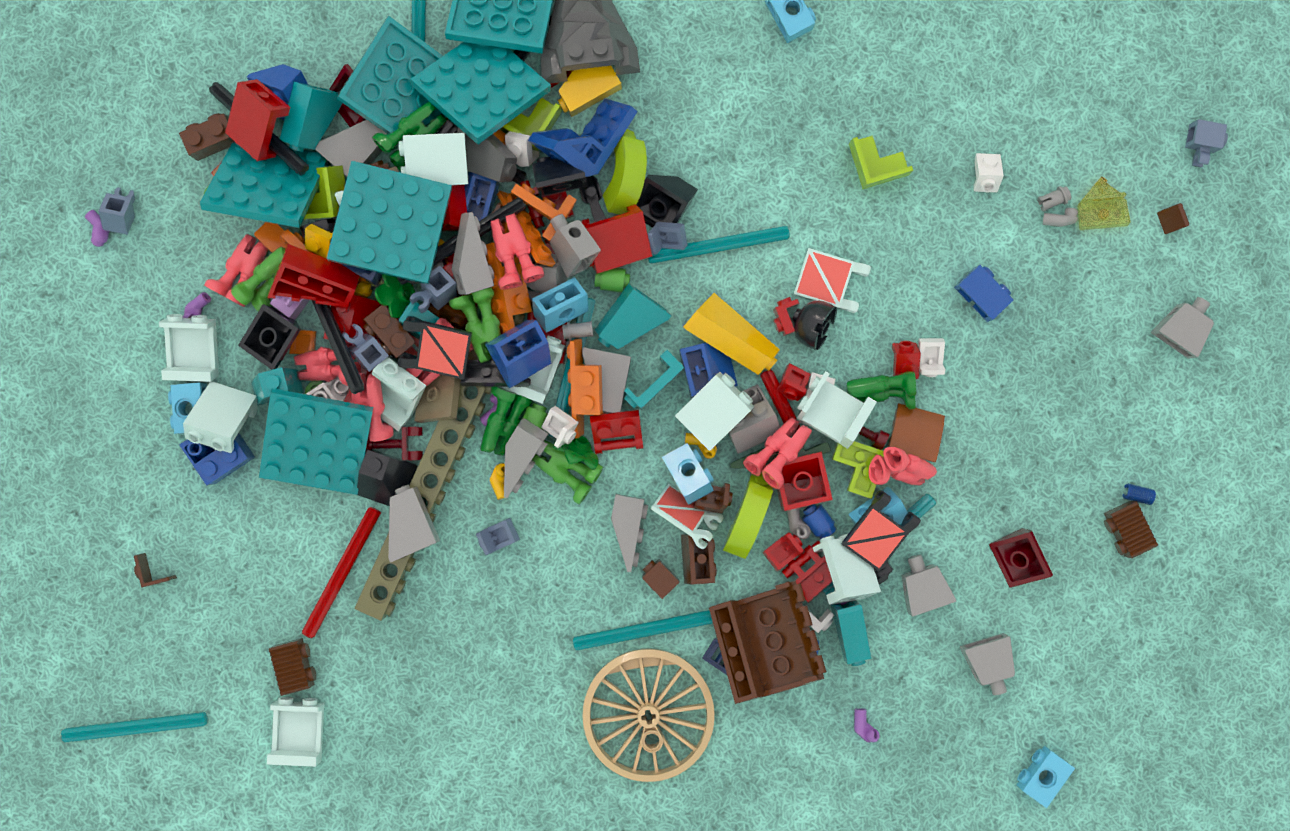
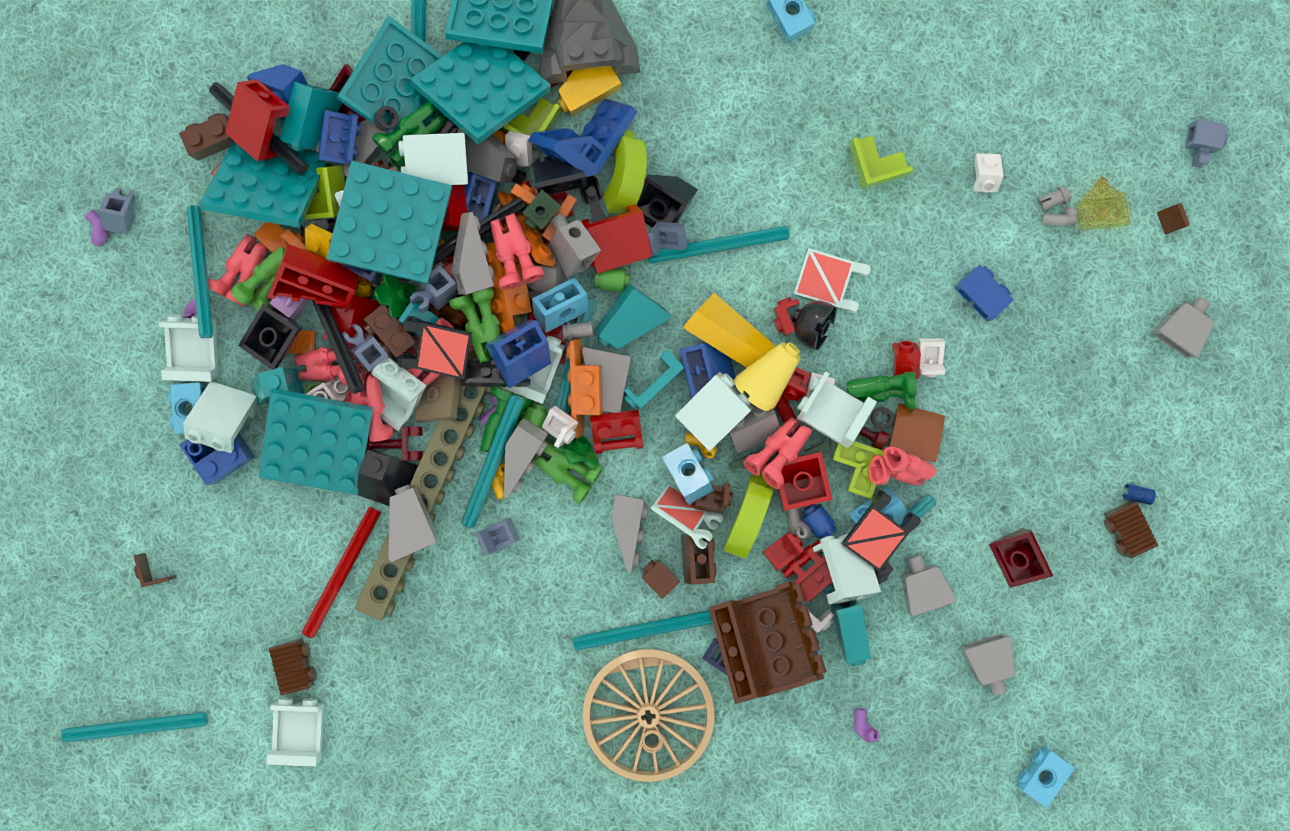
(199, 272): none -> teal axle
(338, 138): none -> blue bracket
(390, 111): none -> black bush
(492, 461): none -> teal axle
(541, 211): none -> dark green brick
(769, 376): none -> light yellow cone
(879, 424): none -> black bush

